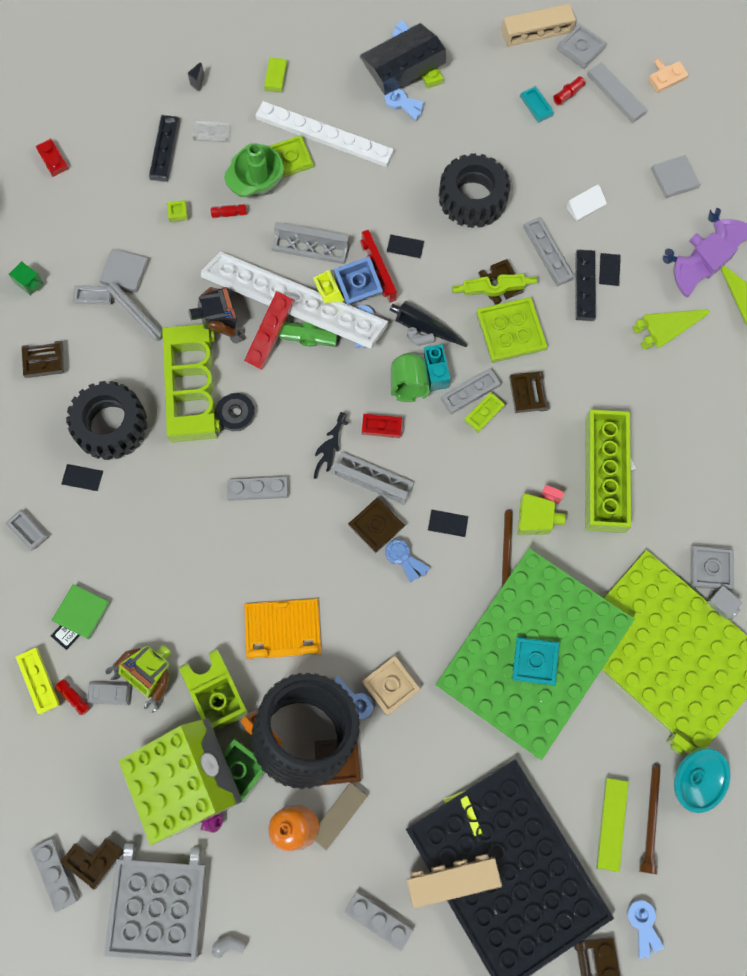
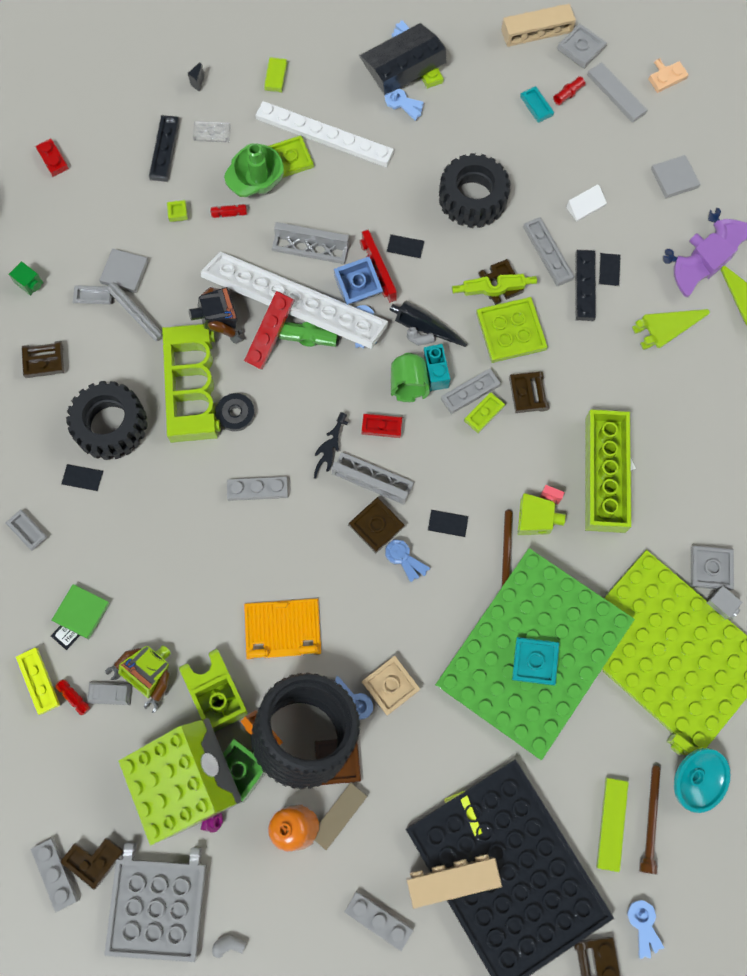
(328, 287): neon yellow slope -> none

